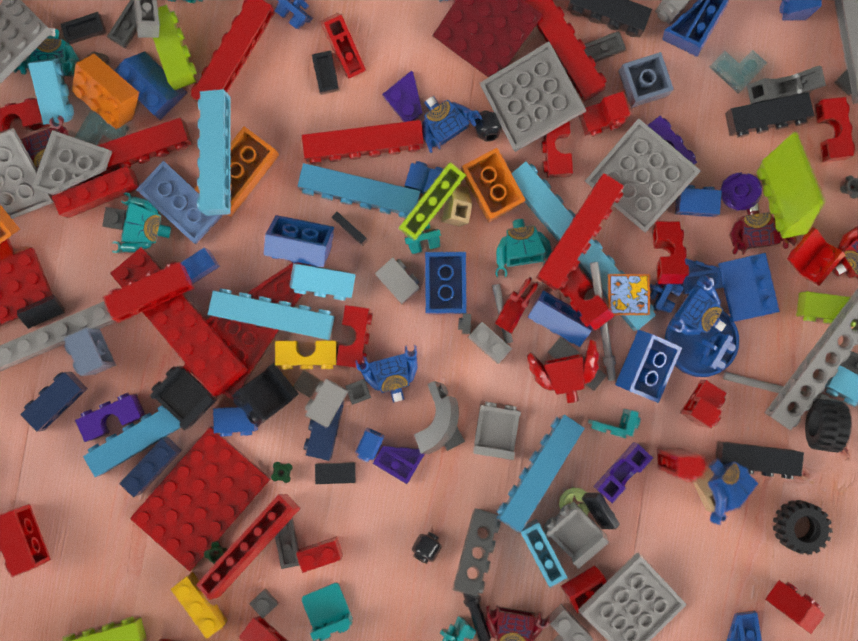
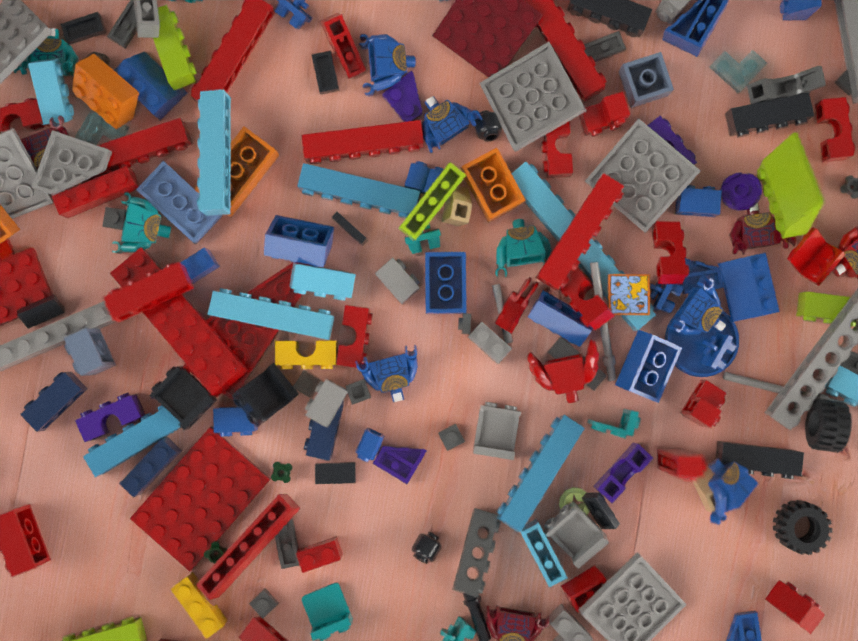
(386, 61): none -> blue torso
(444, 422): arch -> none

